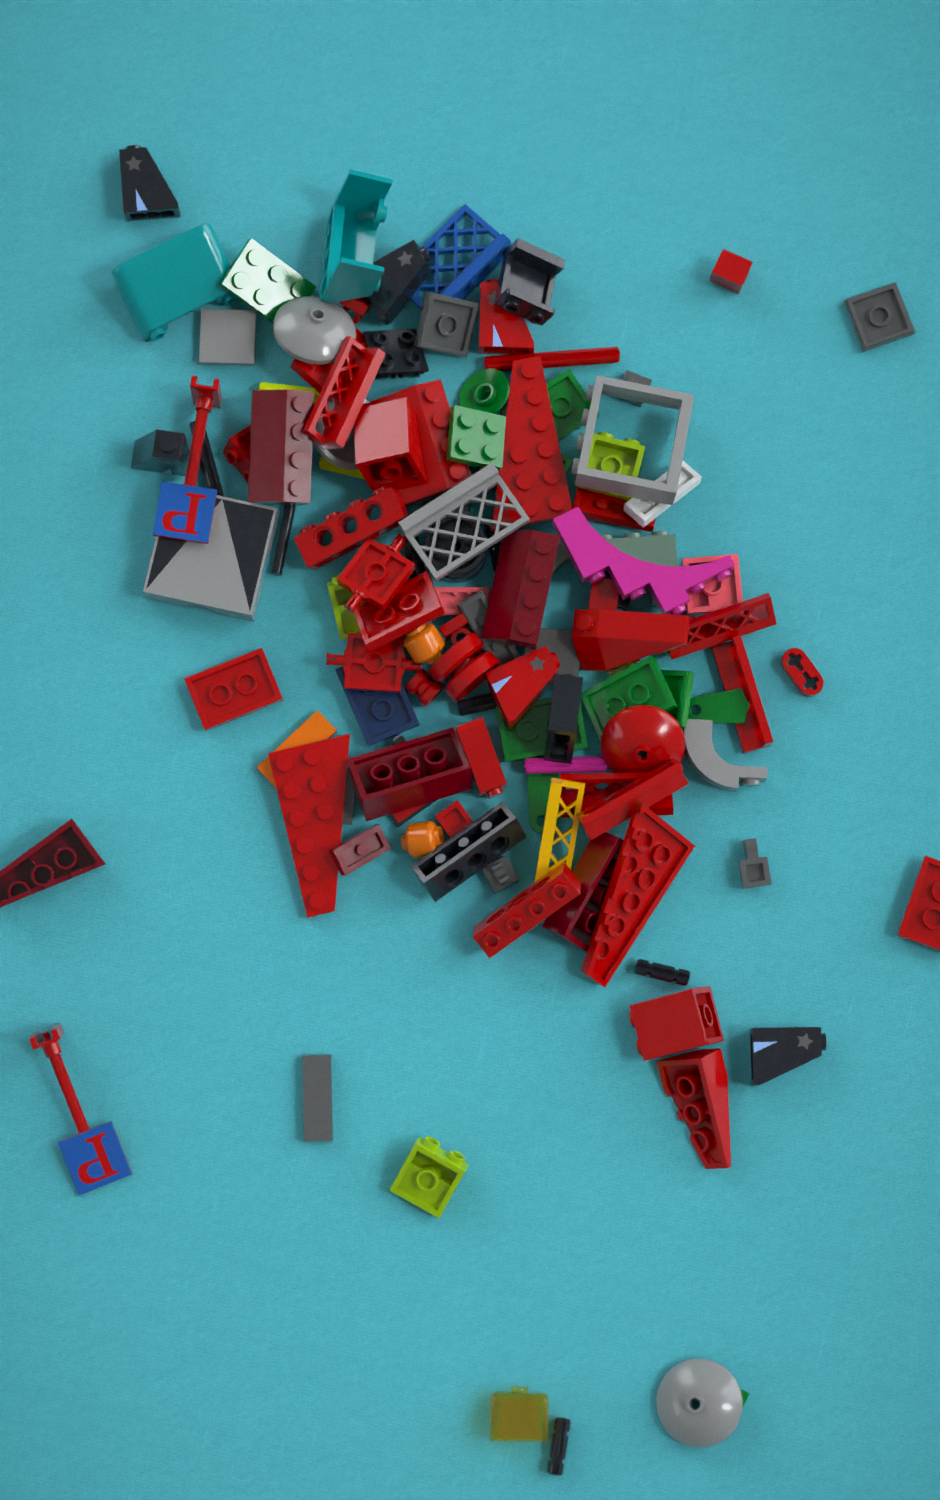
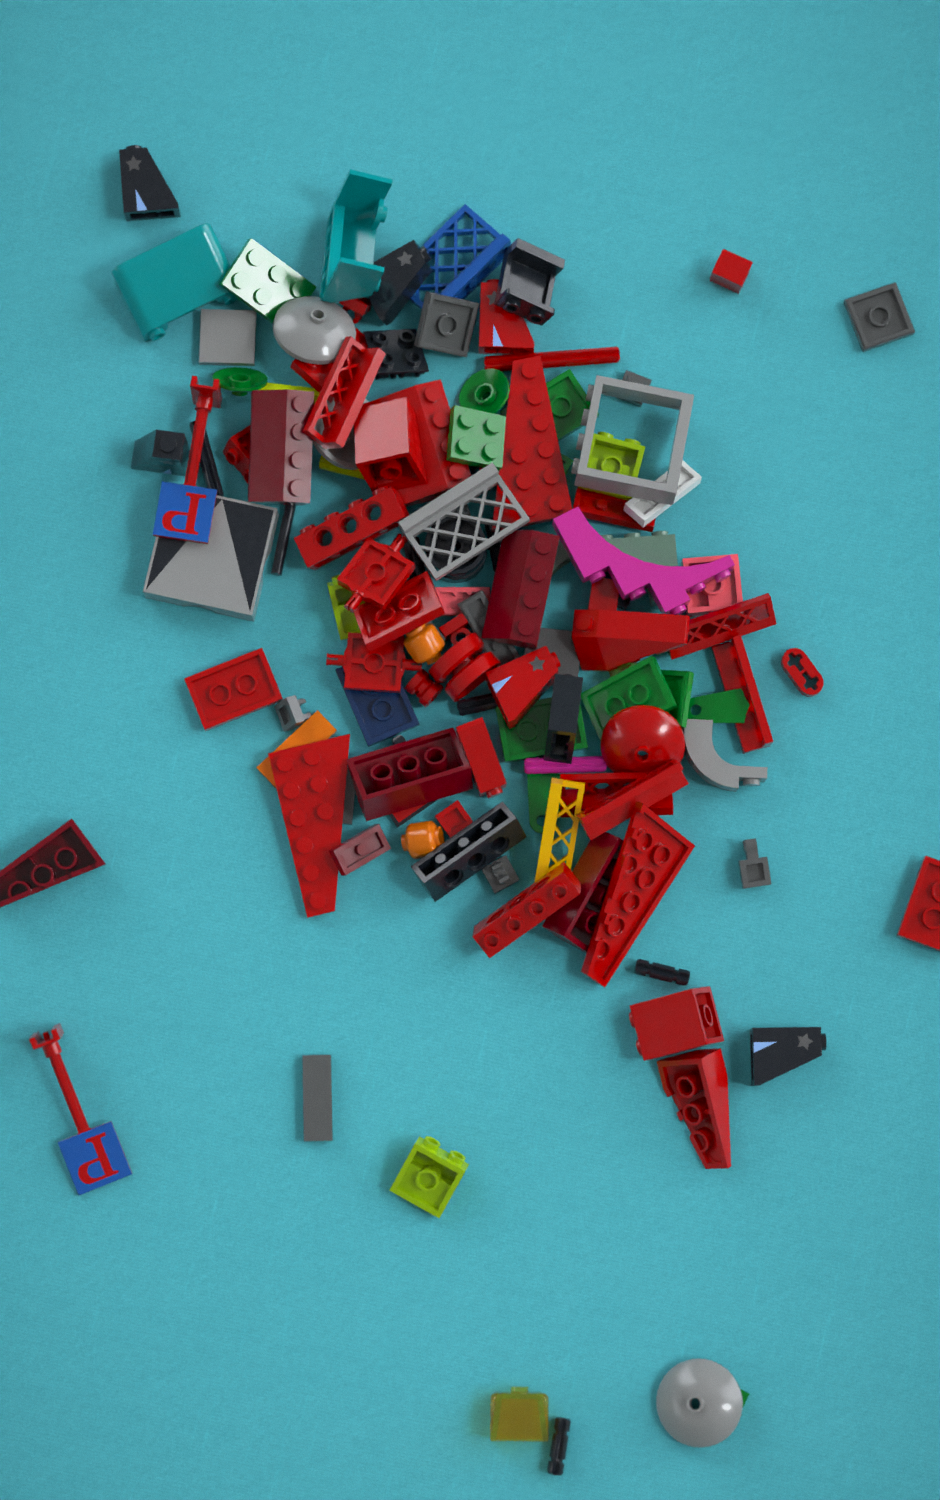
(240, 380): none -> green dish
(290, 713): none -> dark grey tile

